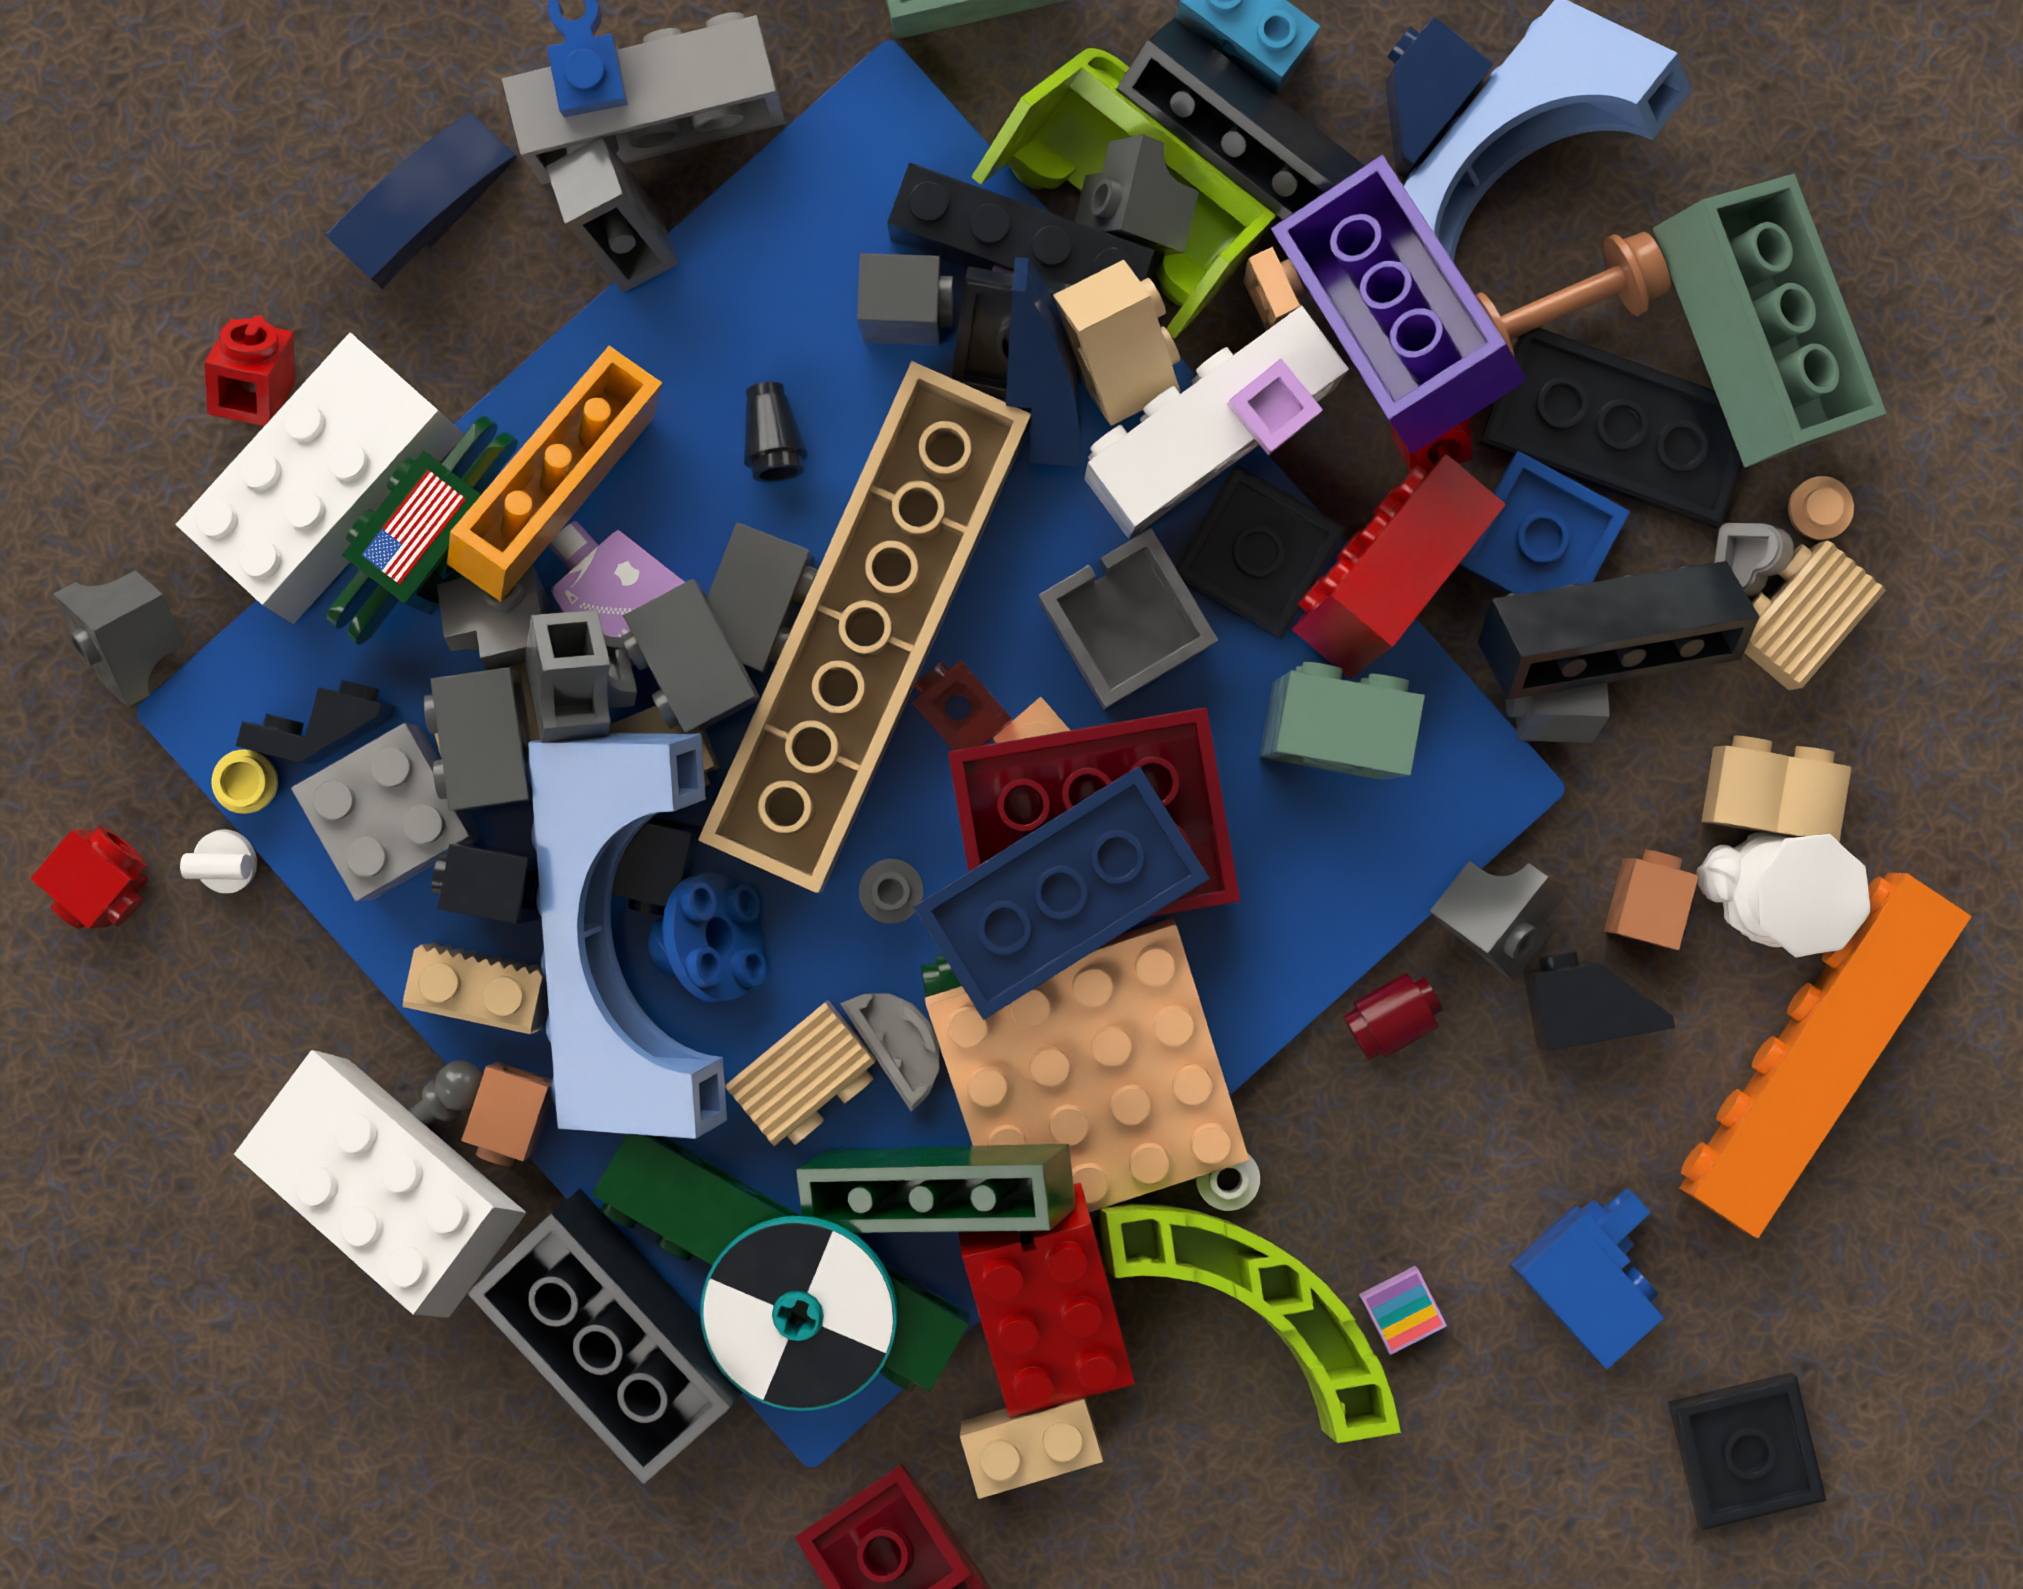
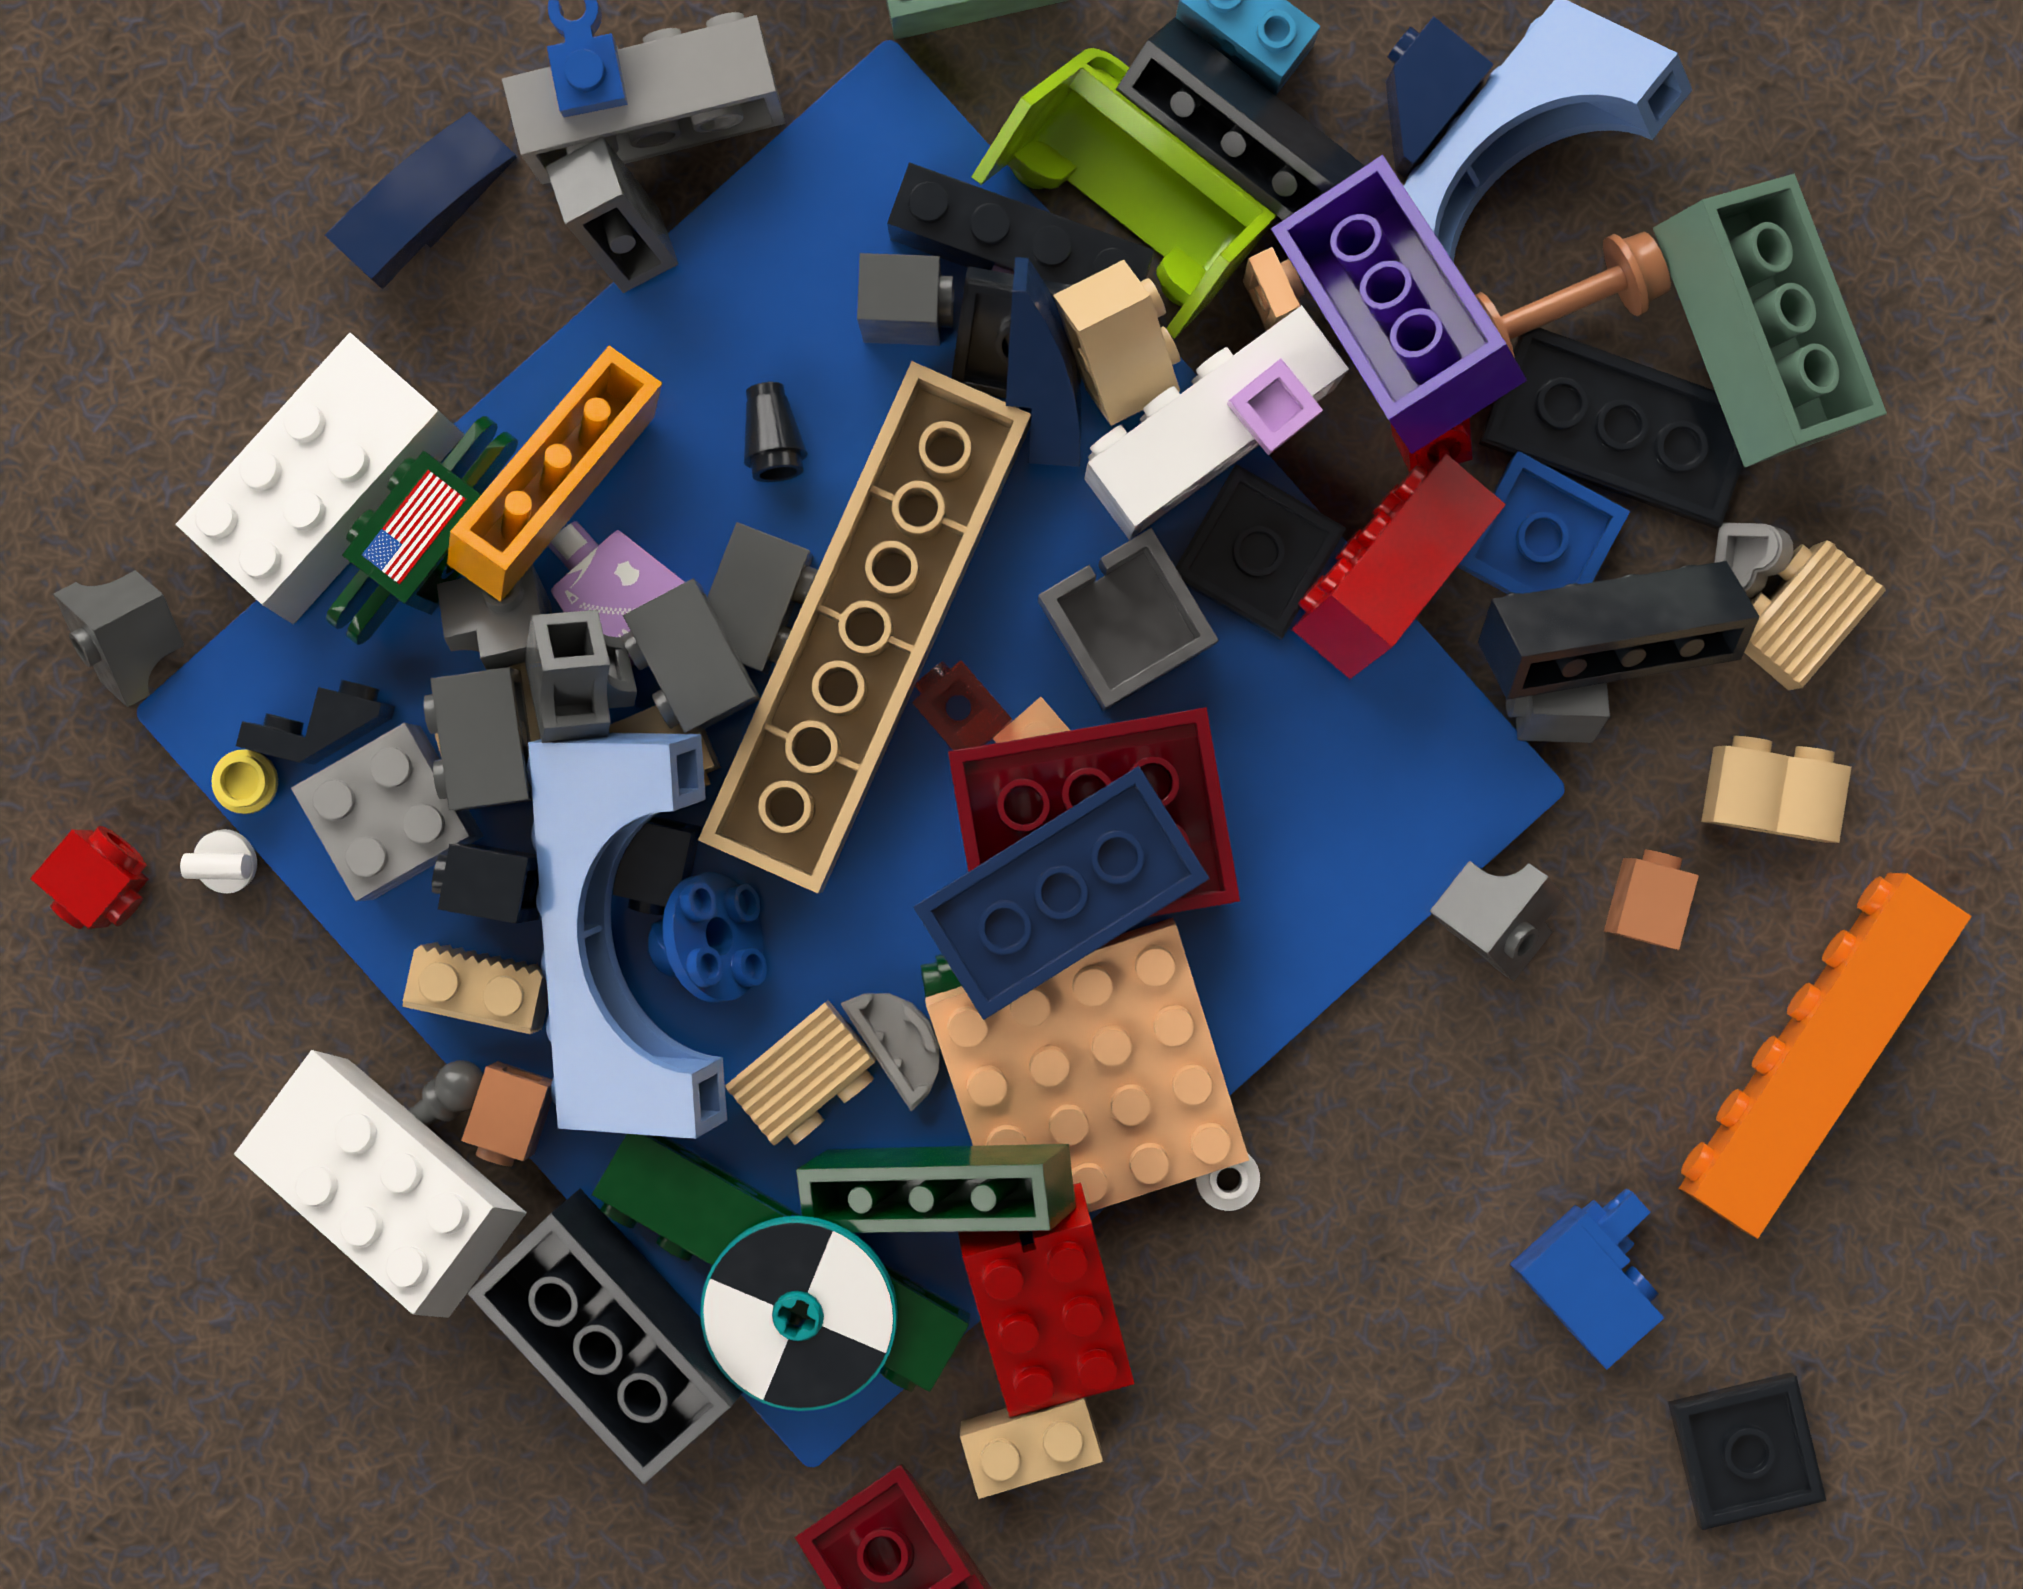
(249, 371): red brick -> none
(890, 890): dark grey plate -> none
(1138, 197): dark grey brick -> none
(1297, 1304): lime brick -> none
(1342, 724): sand green brick -> none
(1393, 1016): dark red brick -> none
(1402, 1310): tile -> none
(1586, 1004): black slope -> none
(1789, 891): white piece -> none
(1820, 508): light nougat plate -> none

